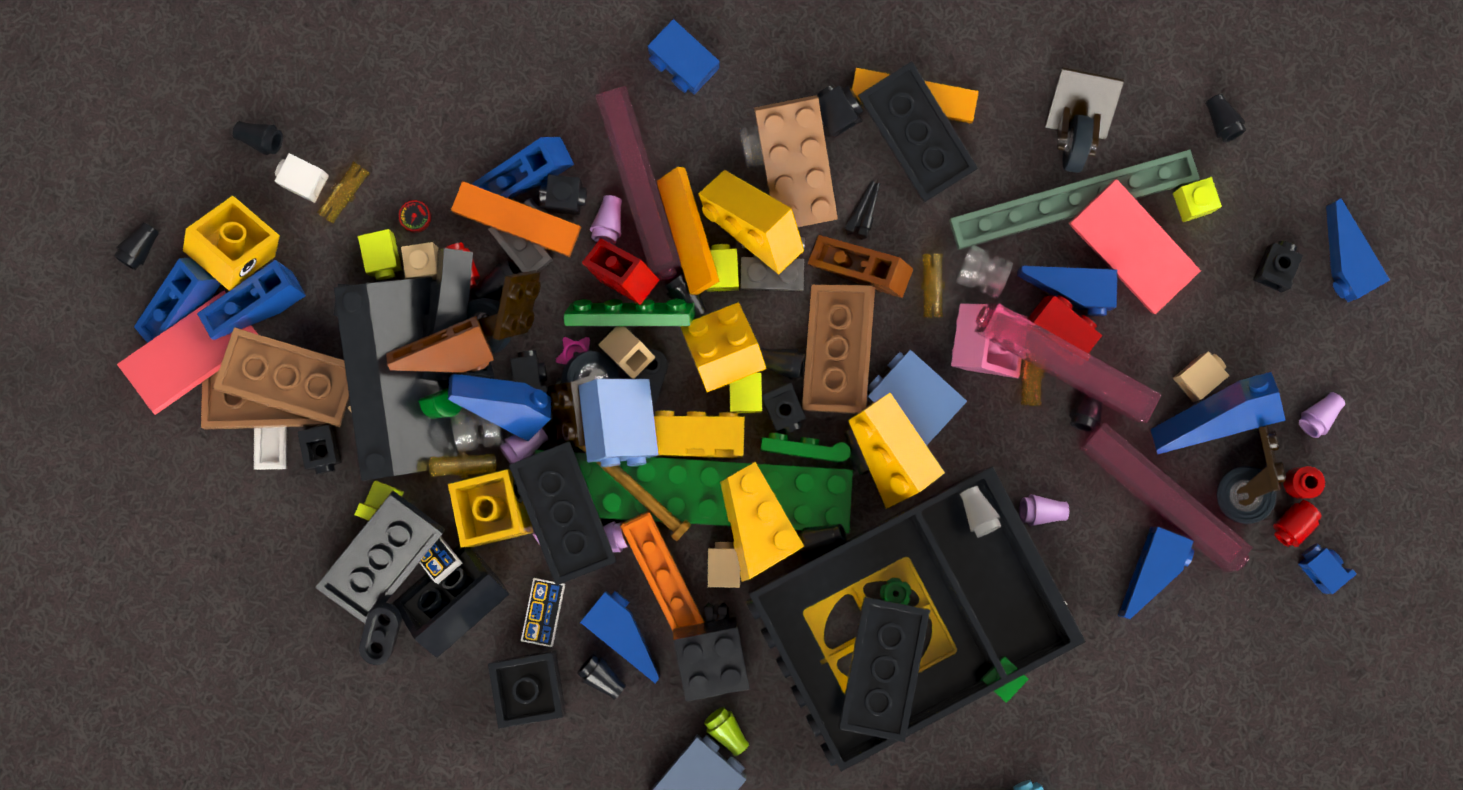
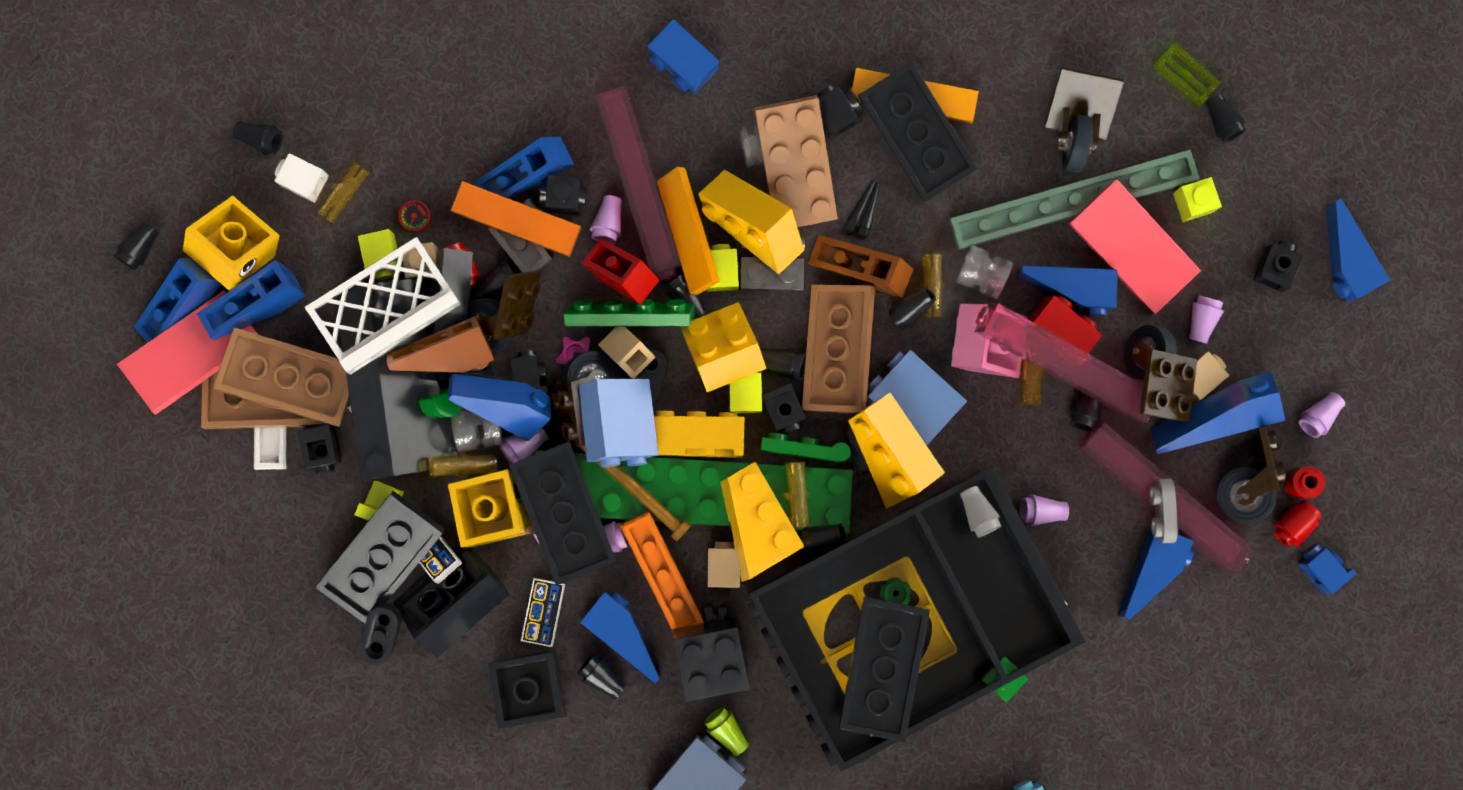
(399, 329): none -> white fence
(797, 494): none -> clear yellow pin
(910, 309): none -> black cone
(1164, 499): none -> light grey plate
(1167, 377): none -> dark brown plate
(1179, 83): none -> clear neon green tile
(1205, 316): none -> lavender cone

